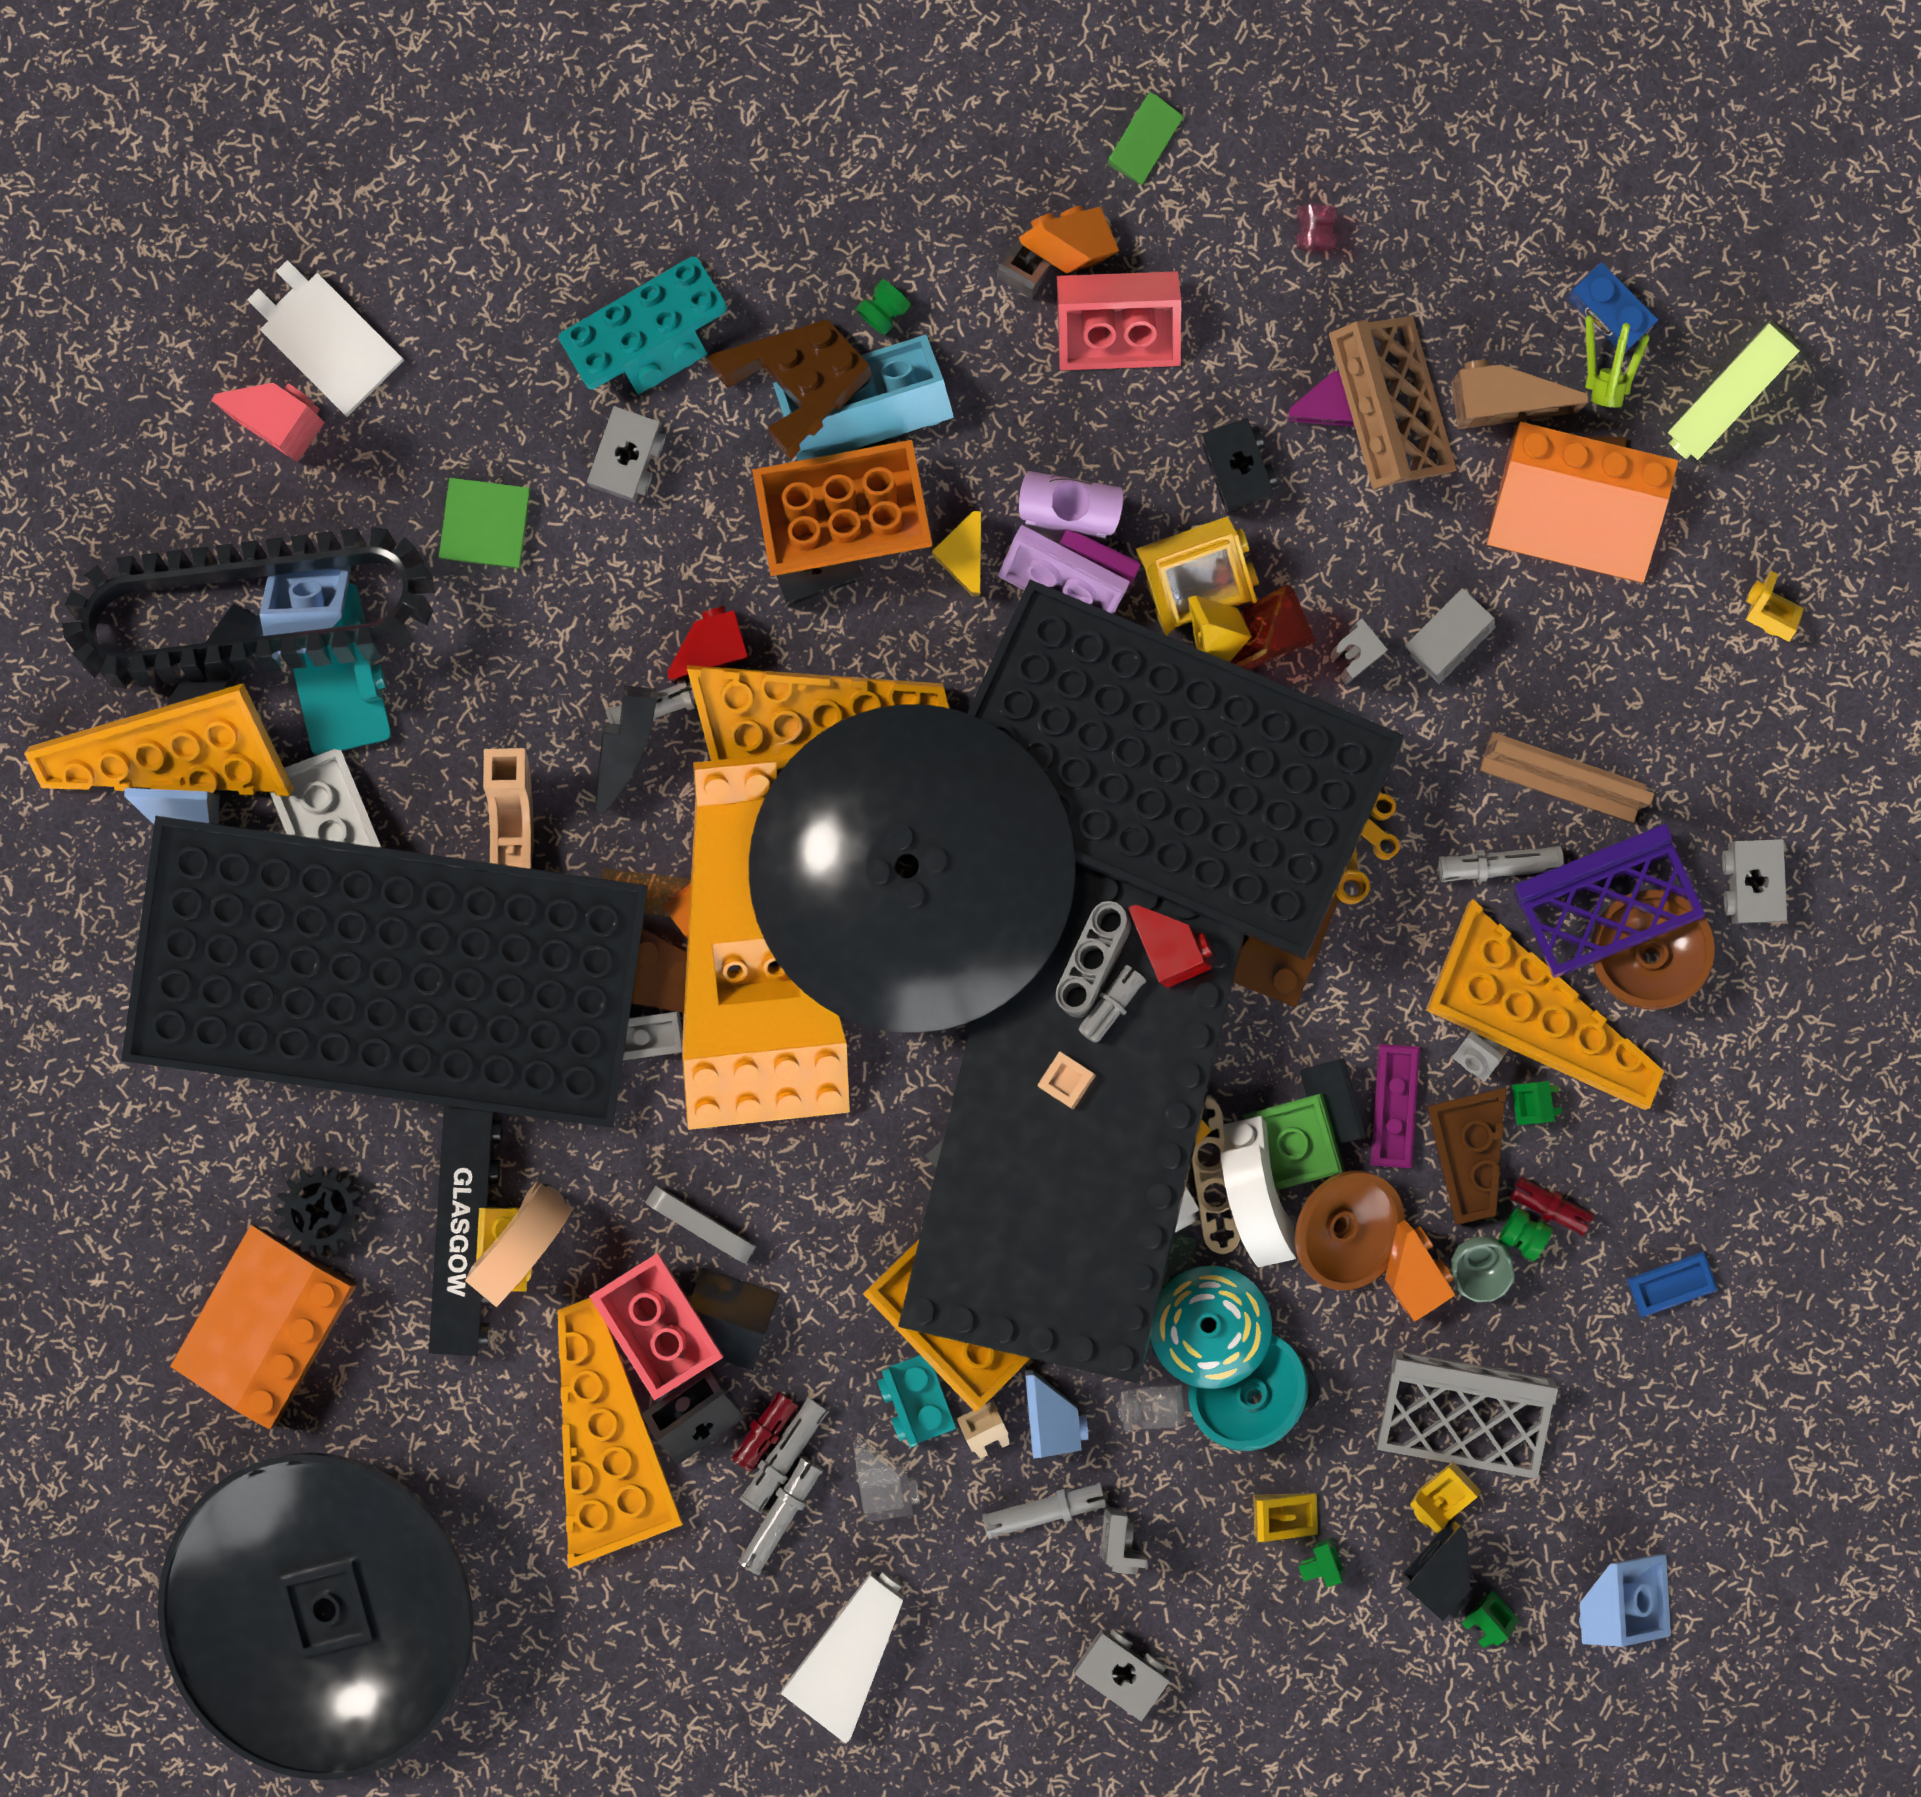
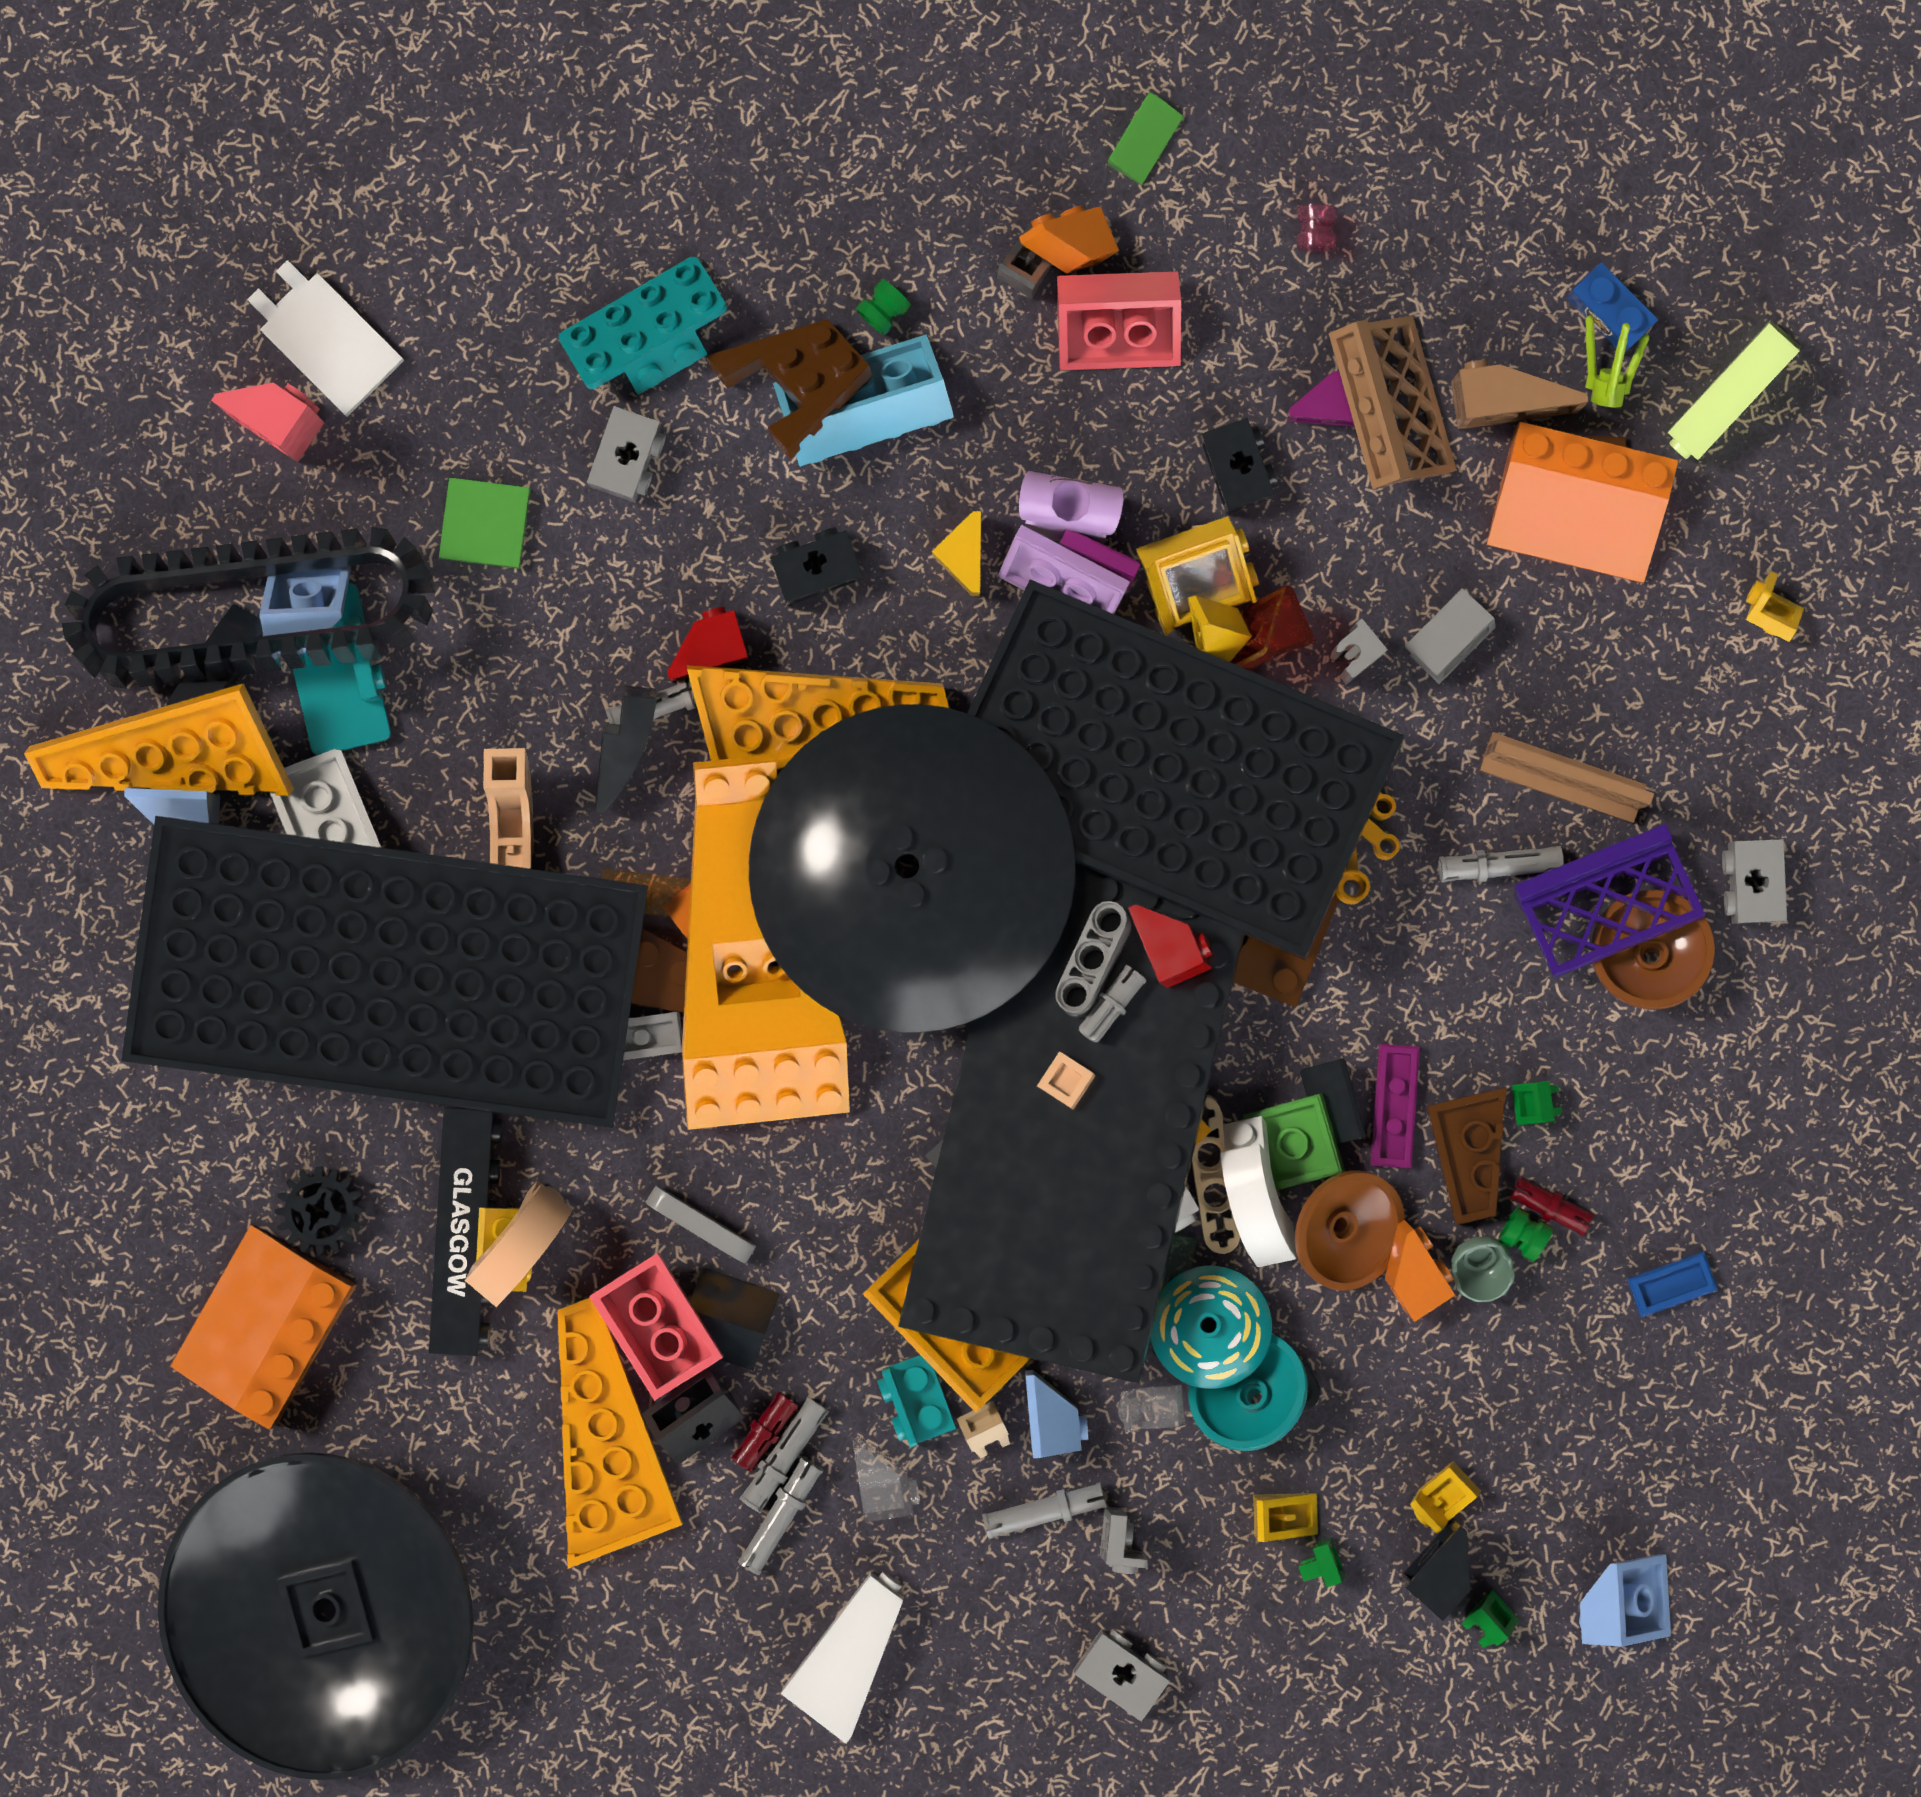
(841, 508): orange slope -> none
(1474, 1380): light grey fence -> none
(1479, 1055): light grey bracket -> none
(1514, 1000): light orange wing -> none

